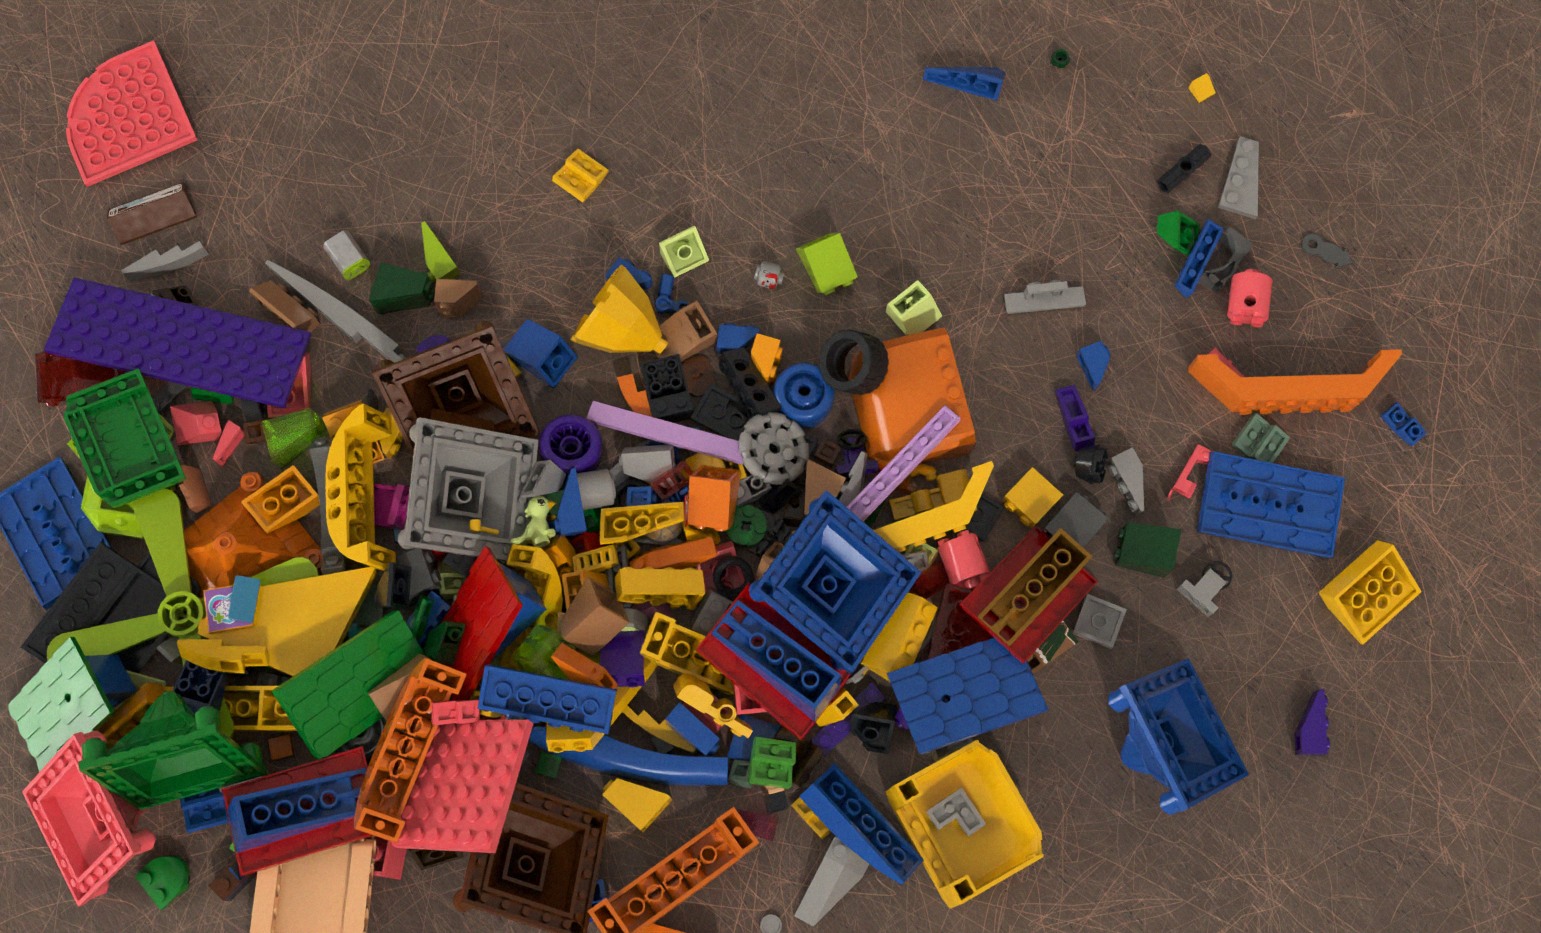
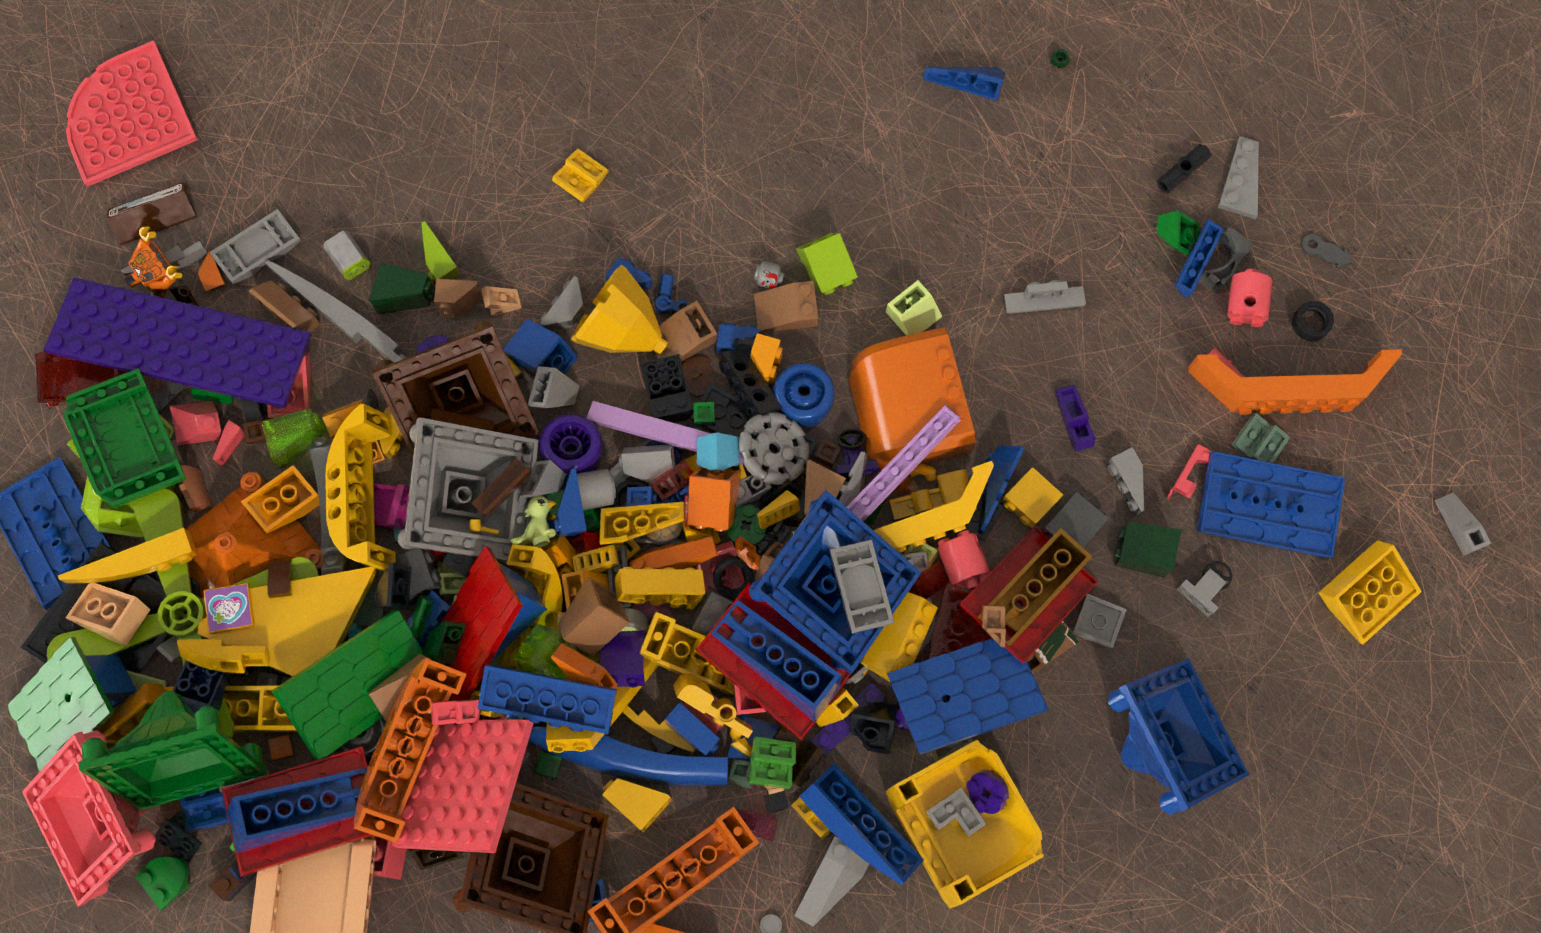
(108, 613): none -> light nougat slope
(138, 560): none -> yellow slope
(151, 265): none -> torso
(174, 837): none -> black hinge
(210, 274): none -> orange slope
(244, 599): dark azure slope -> none
(251, 248): none -> light grey slope
(279, 578): none -> reddish brown slope
(500, 299): none -> light nougat slope
(501, 488): none -> reddish brown panel
(552, 389): none -> light grey slope
(565, 308): none -> light grey slope
(636, 401): orange slope -> none
(683, 251): yellowish green slope -> none
(704, 413): none -> green tile
(717, 451): none -> medium azure slope
(741, 744): none -> yellow bar
(743, 345): none -> black tile
(747, 553): none -> orange slope
(779, 509): none -> yellow slope
(786, 307): none -> medium nougat slope
(833, 362): black tyre -> none
(861, 586): none -> light grey slope
(982, 801): none -> dark purple plate
(994, 623): none -> medium nougat slope
(1004, 461): none -> blue wedge
(1091, 463): black cone -> none
(1094, 362): blue slope -> none
(1202, 88): yellow slope -> none
(1311, 731): dark purple slope -> none
(1320, 308): none -> black tyre
(1404, 426): blue slope -> none
(1462, 524): none -> light grey slope

